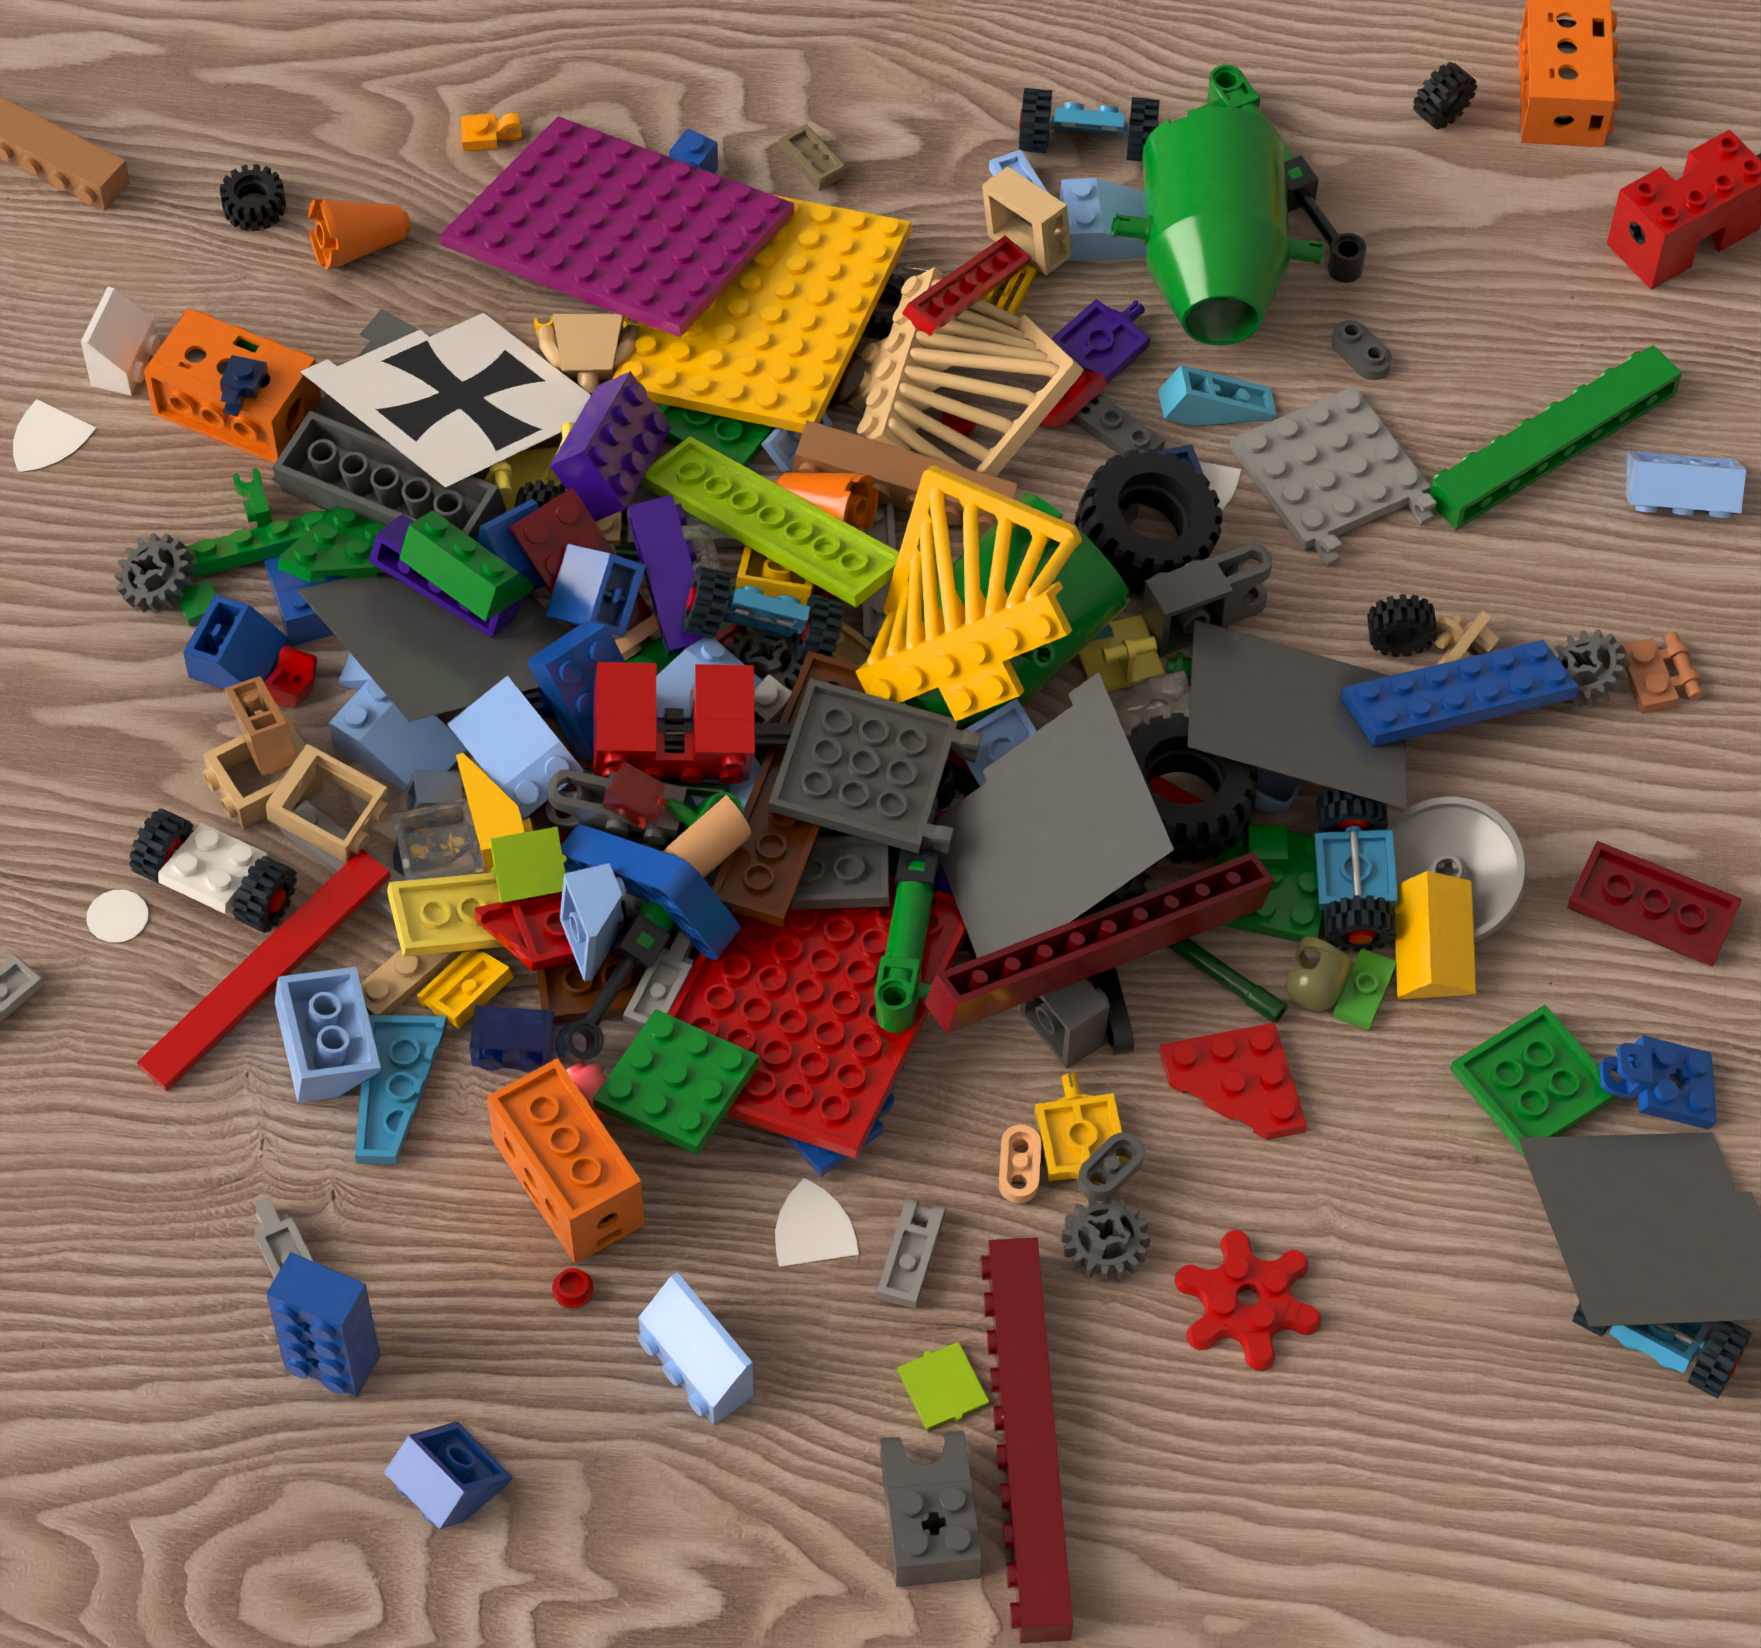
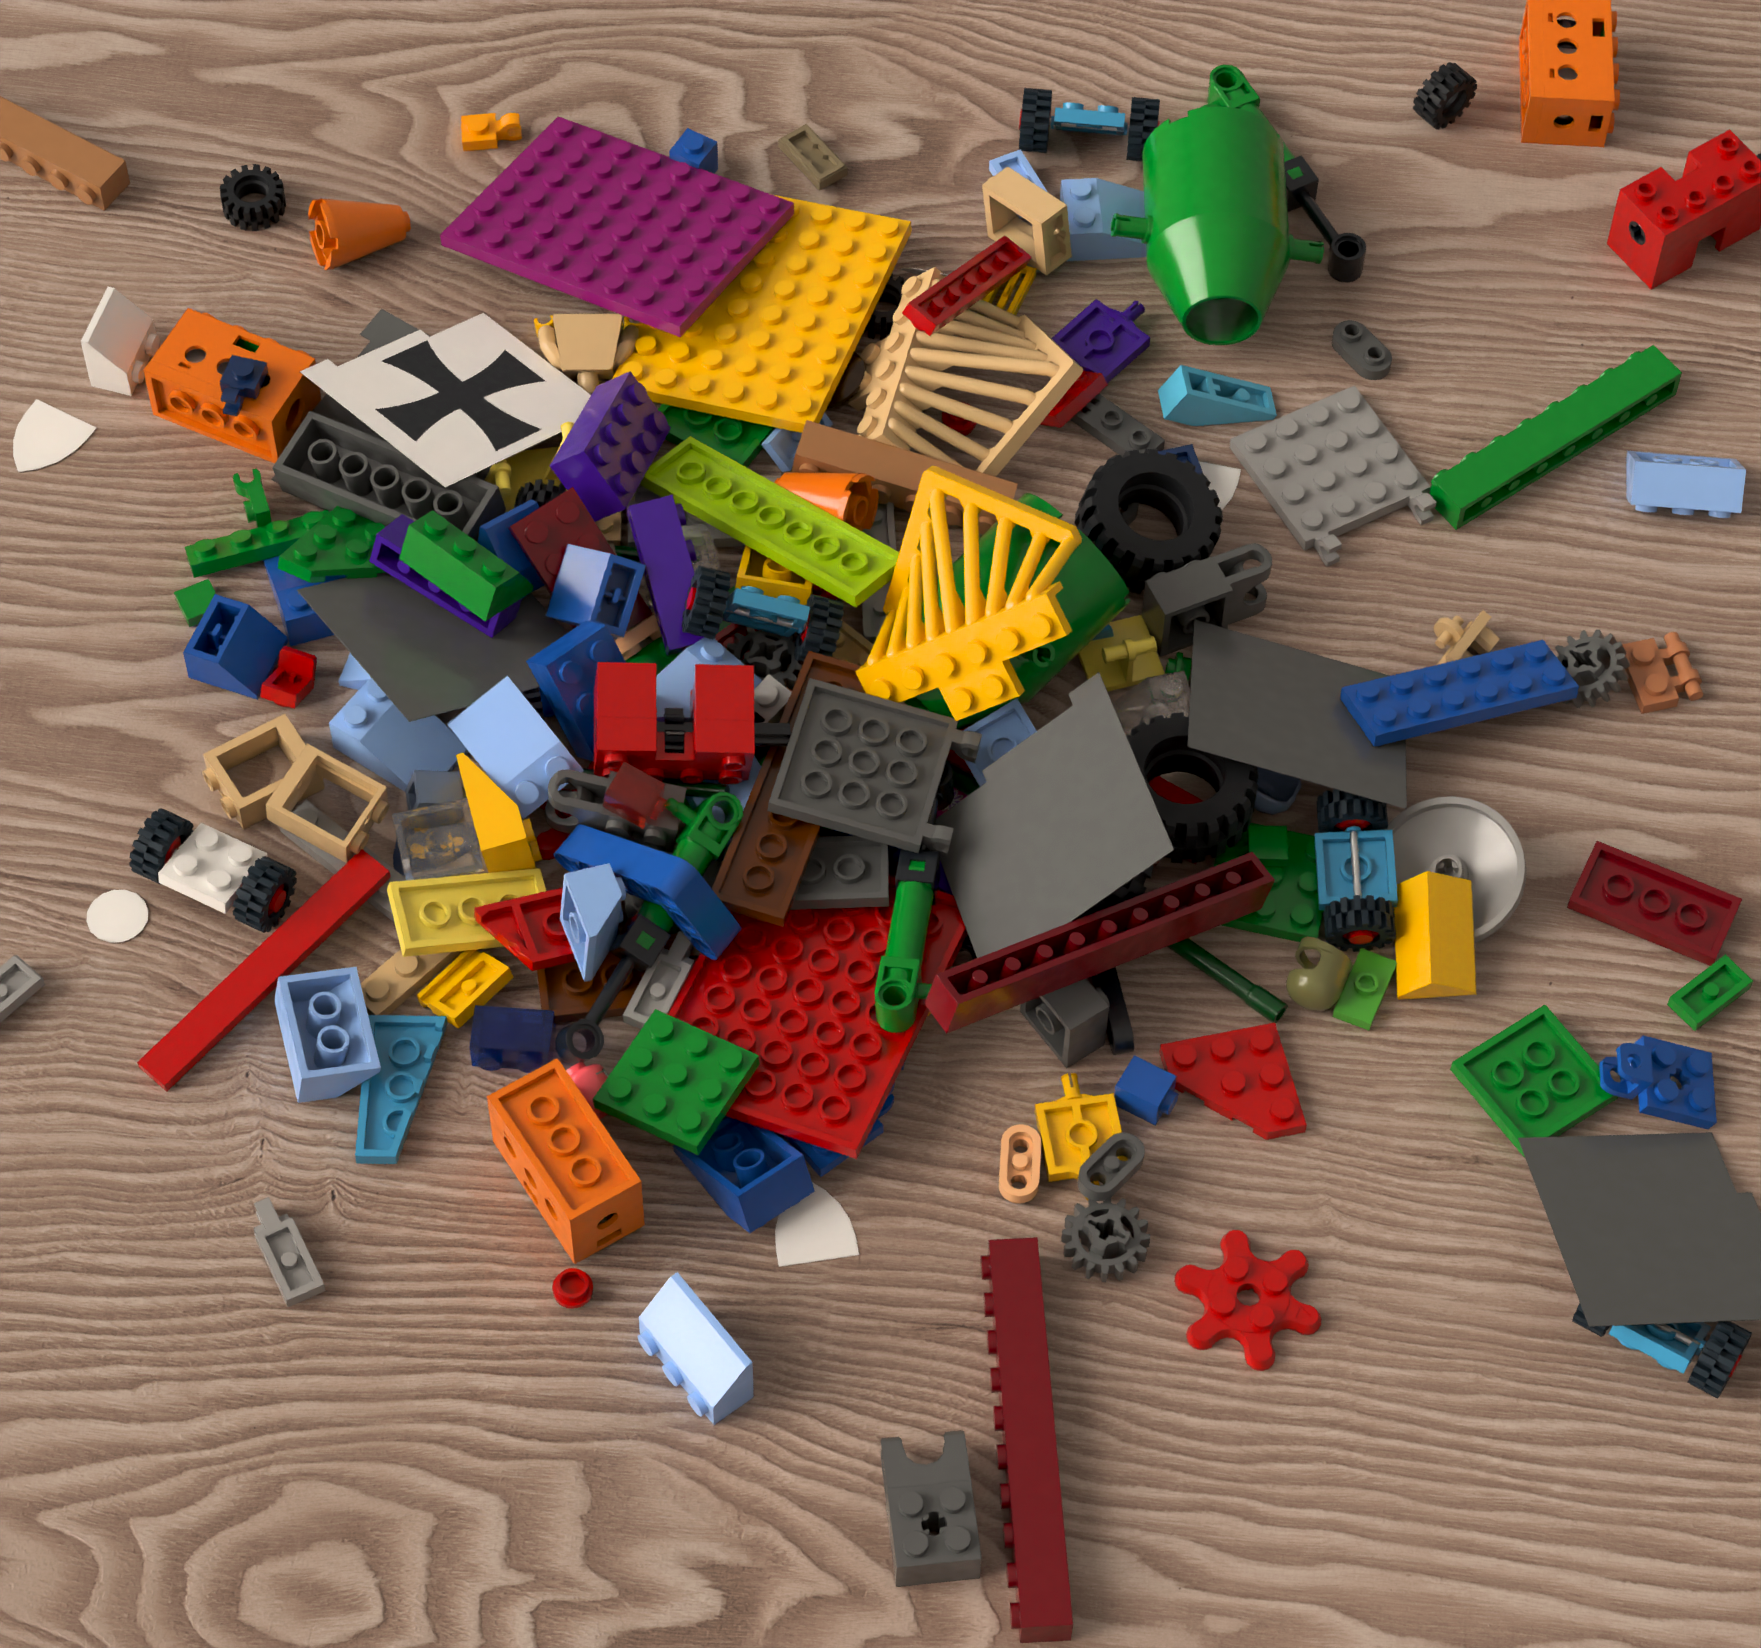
(155, 573): dark grey gear -> none
(262, 725): medium nougat slope -> none
(323, 1325): blue brick -> none
(446, 1474): blue slope -> none
(528, 864): lime piece -> none
(712, 837): light nougat brick -> none
(749, 1172): none -> blue slope
(910, 1254): light grey plate -> none
(943, 1386): lime piece -> none
(1146, 1090): none -> blue brick
(1402, 625): black tyre -> none
(1710, 992): none -> green plate

